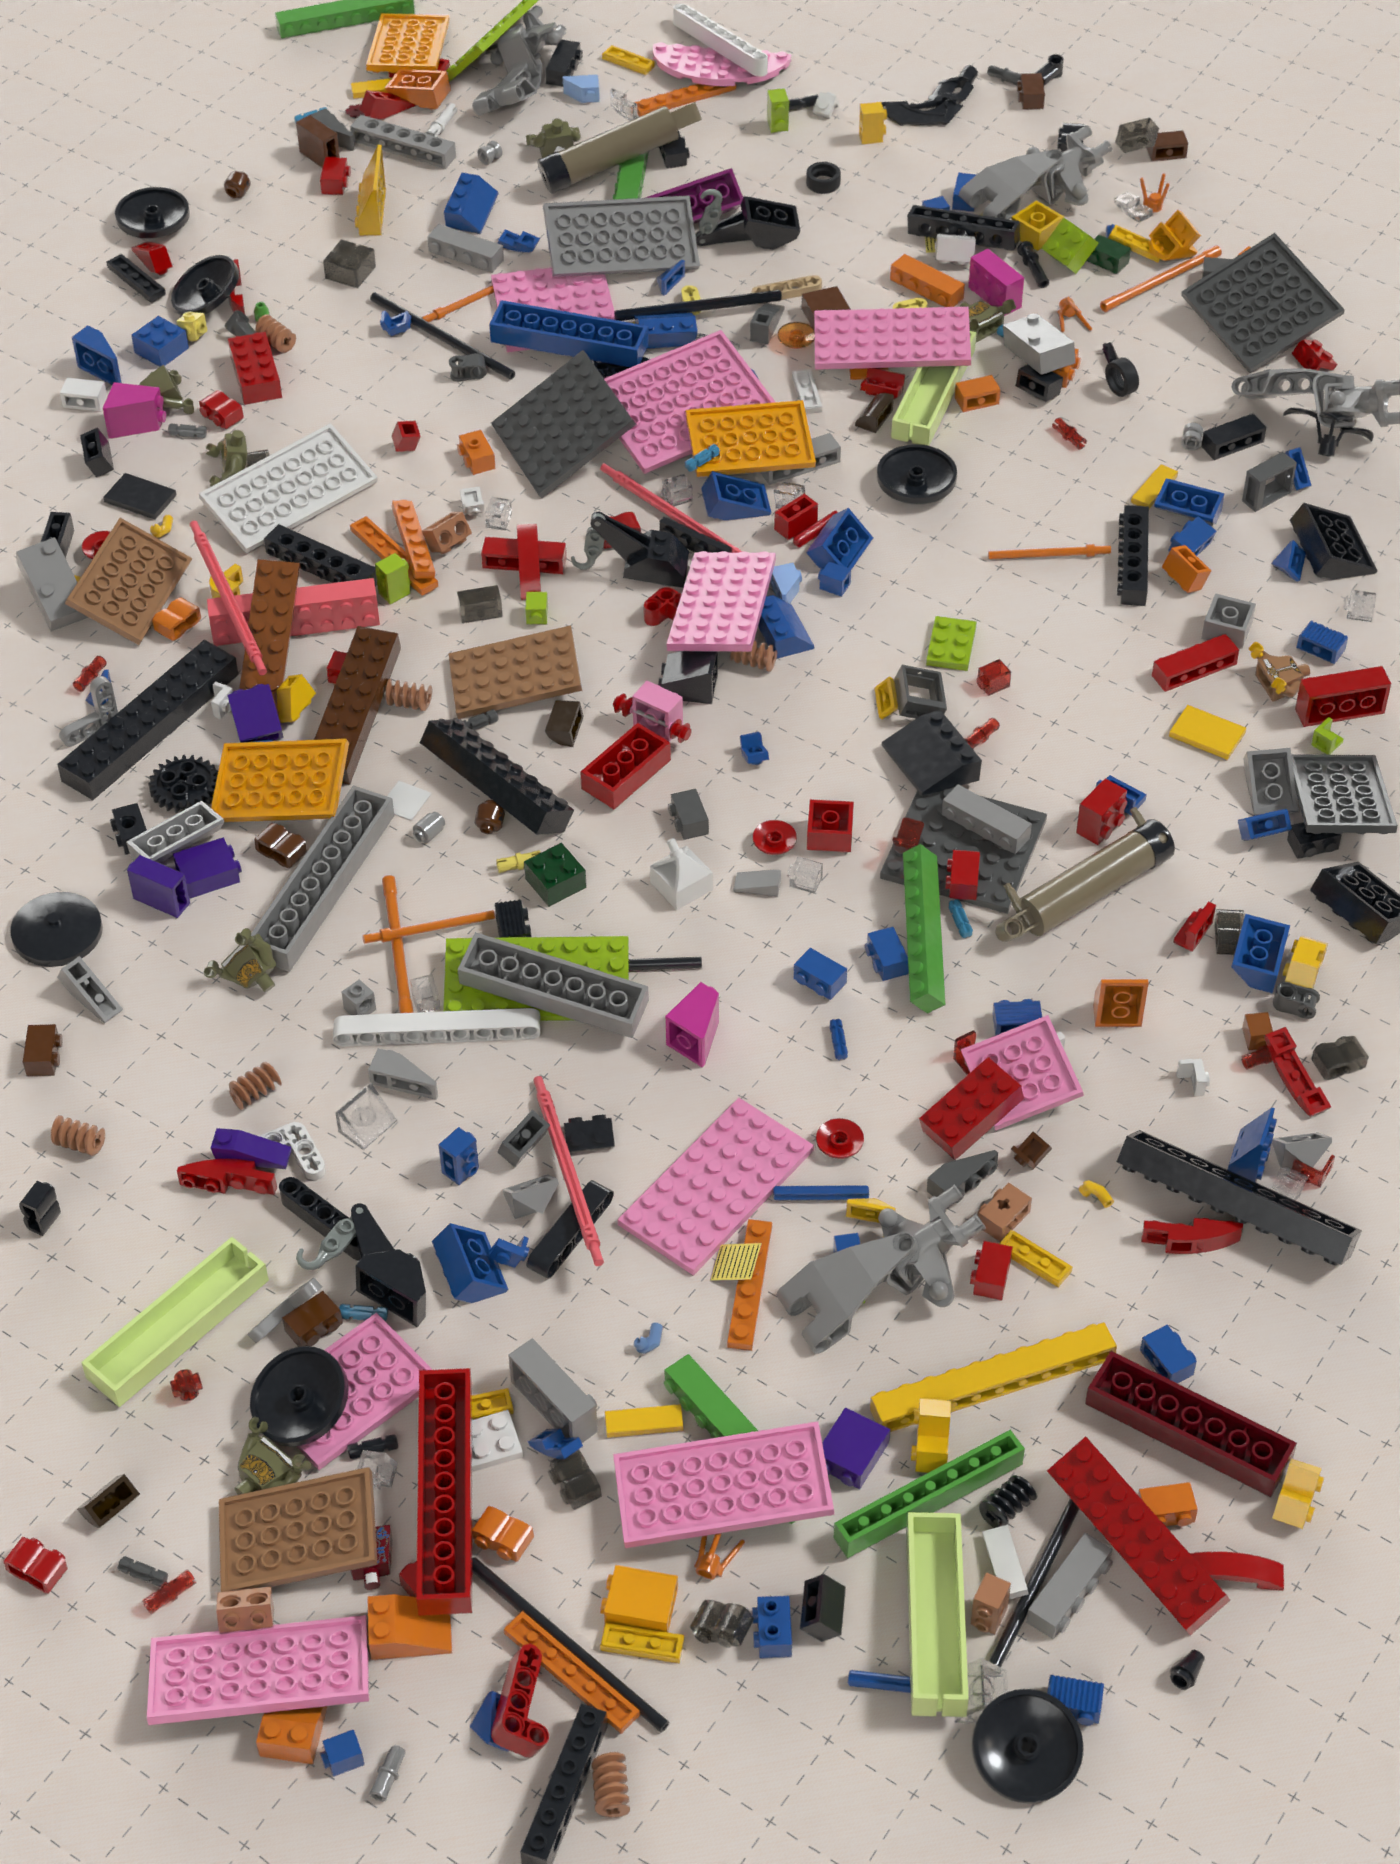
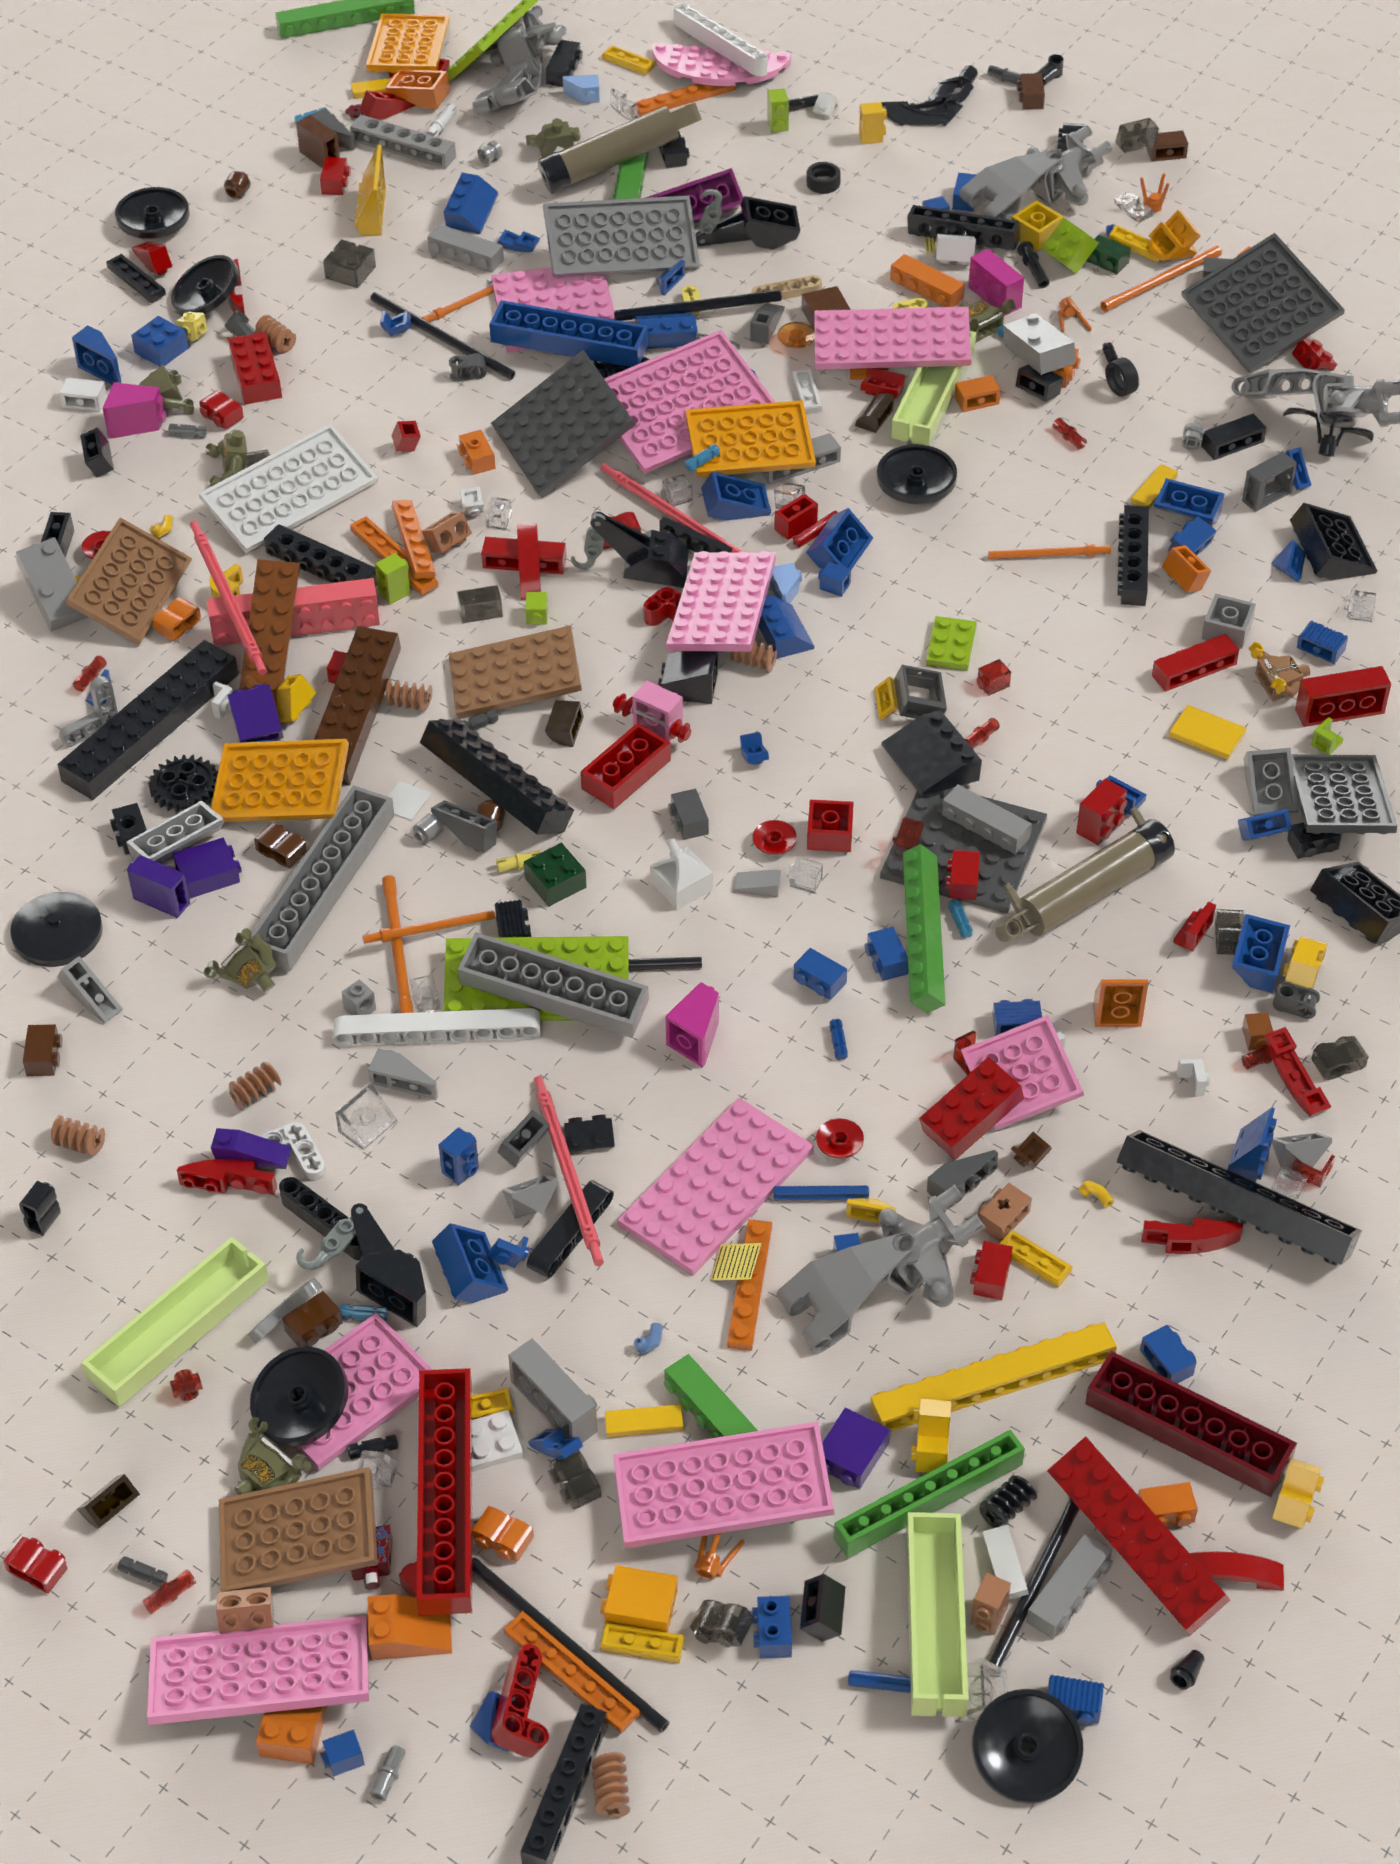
(140, 496): black tile -> none
(260, 310): bright green hose -> none
(468, 826): none -> dark grey slope

